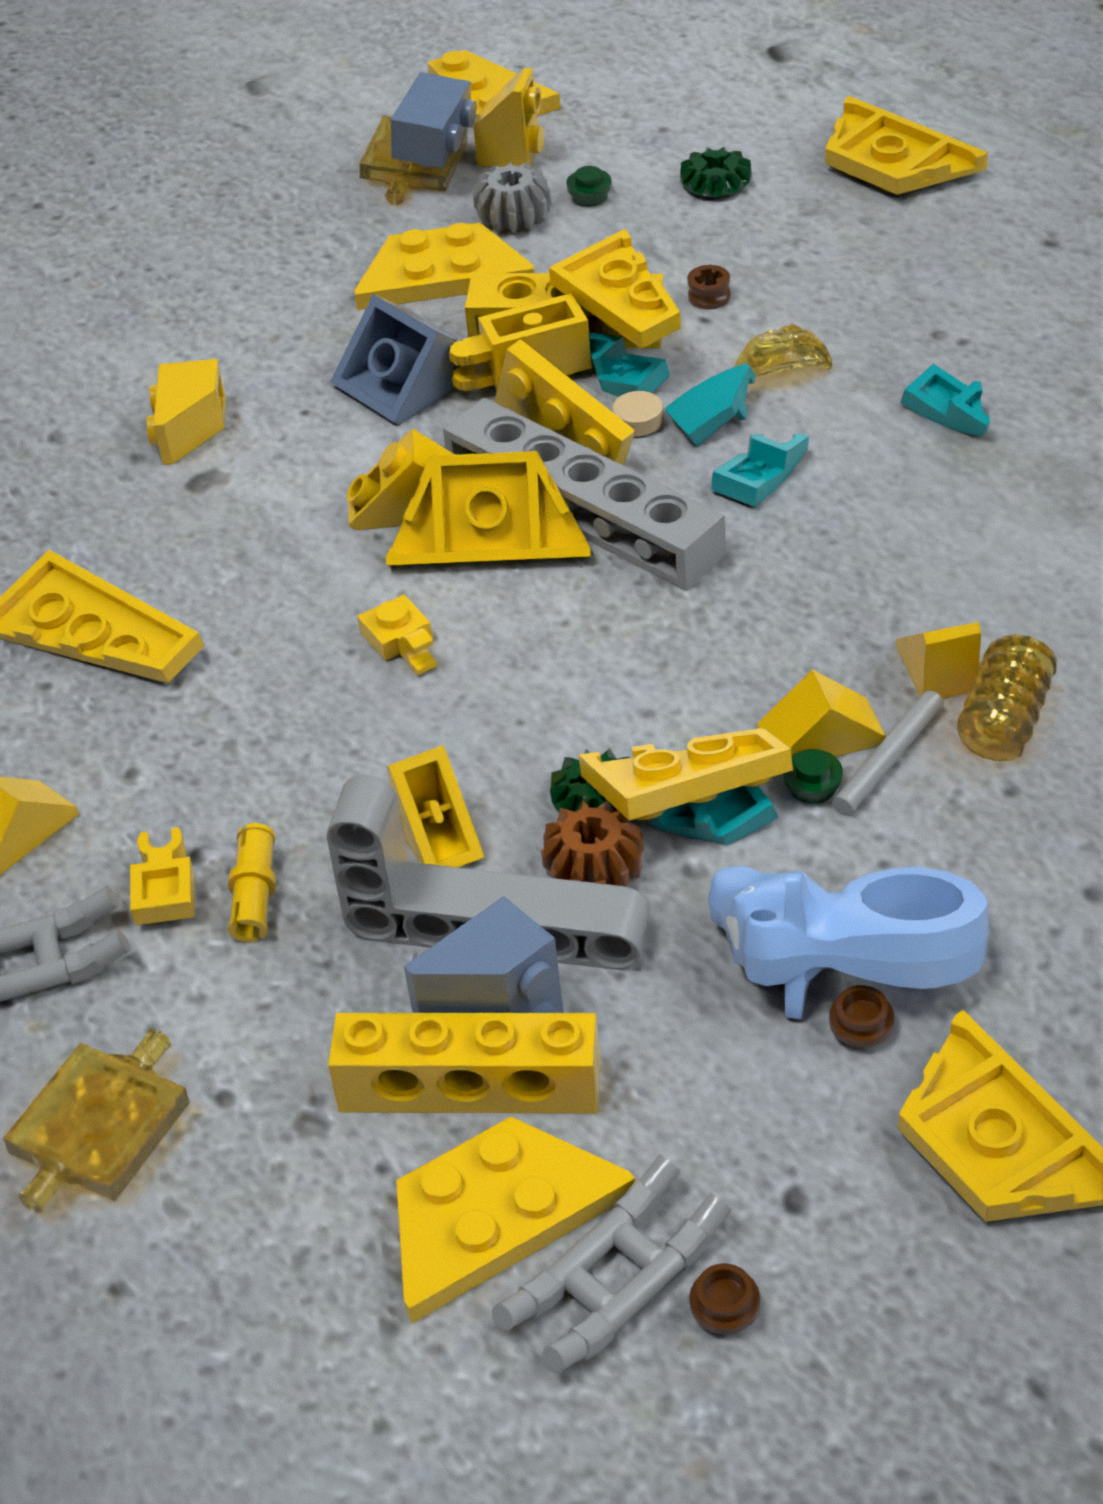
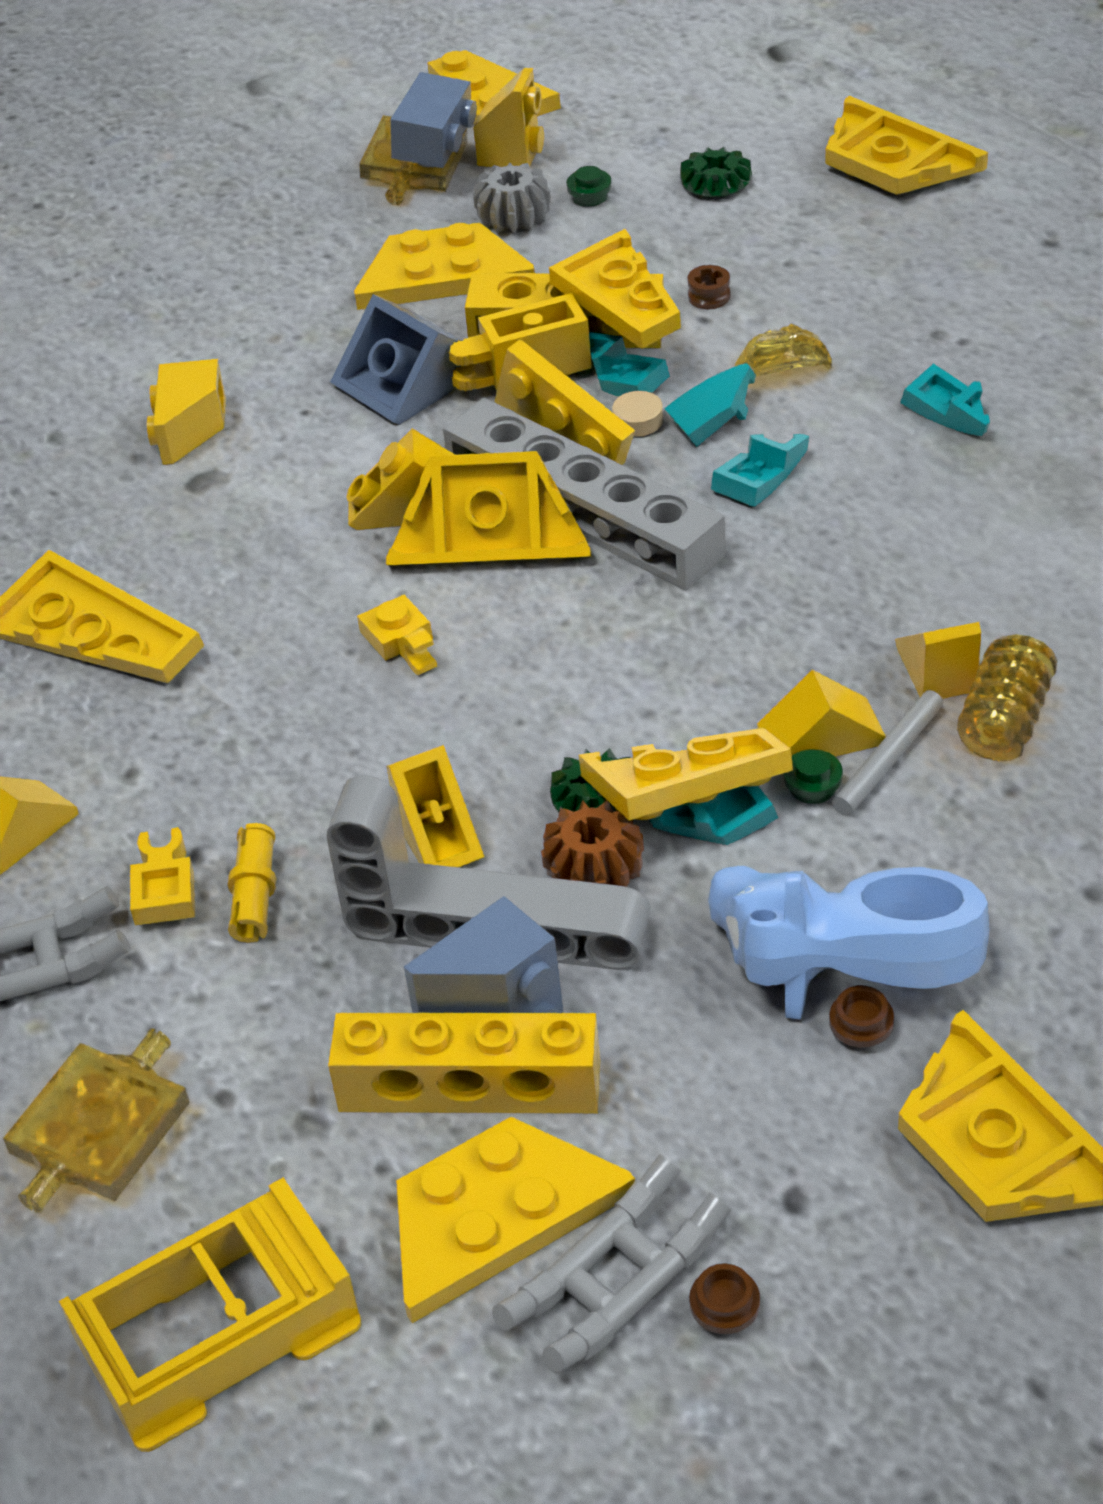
(308, 1317): none -> yellow piece

